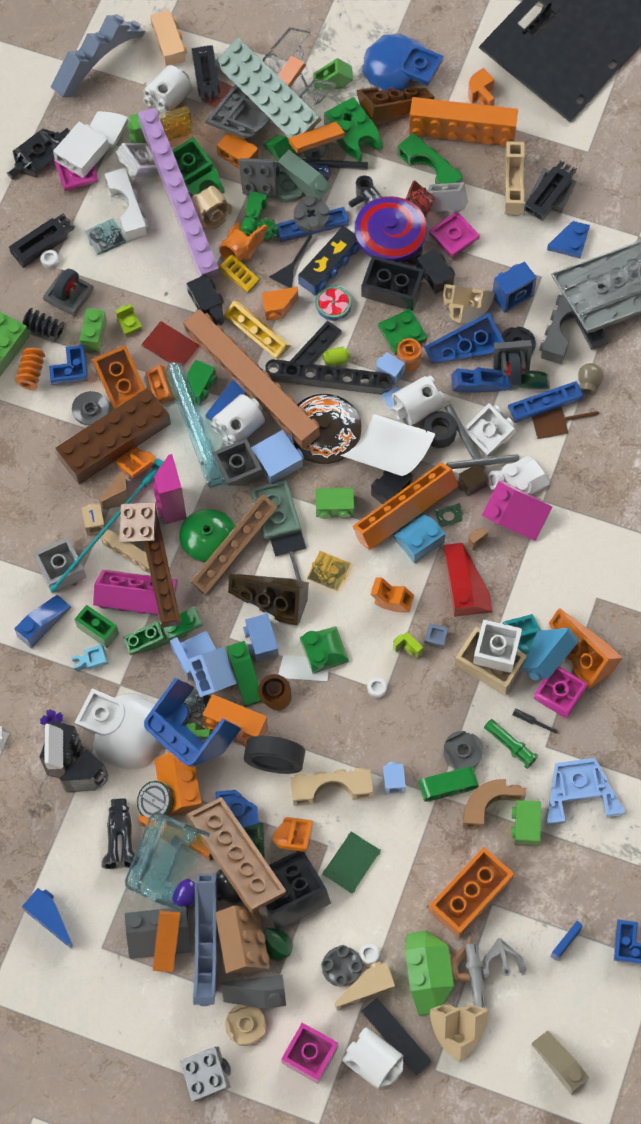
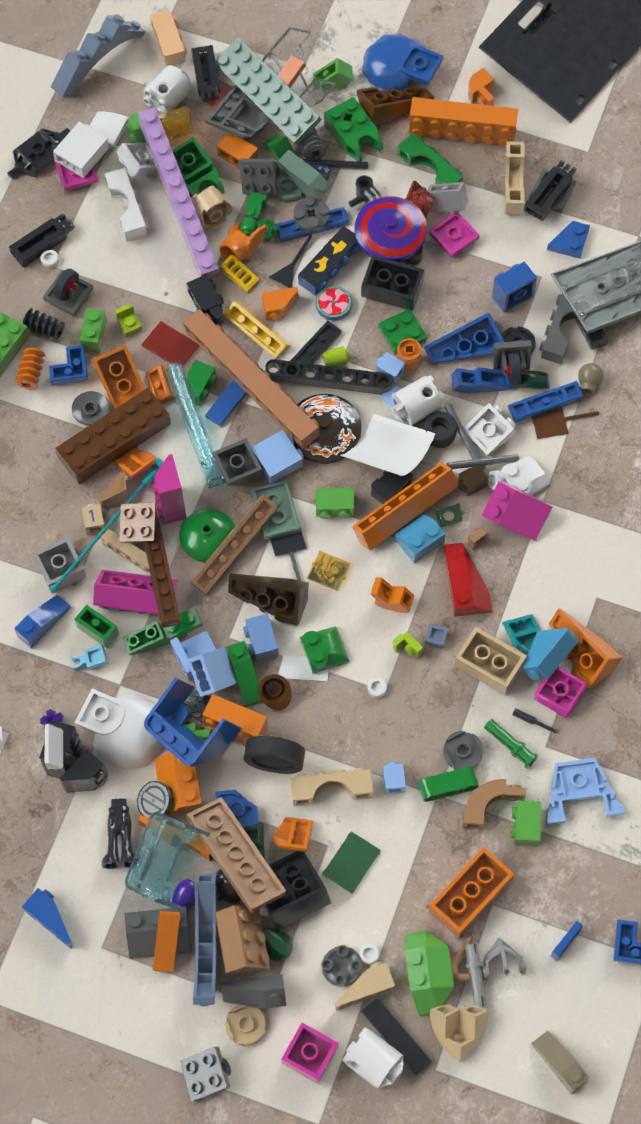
(105, 236): piece -> none
(244, 417): white cylinder -> none
(316, 137): orange tile -> none
(435, 270): black brick -> none
(466, 303): tan brick -> none
(497, 646): white brick -> none

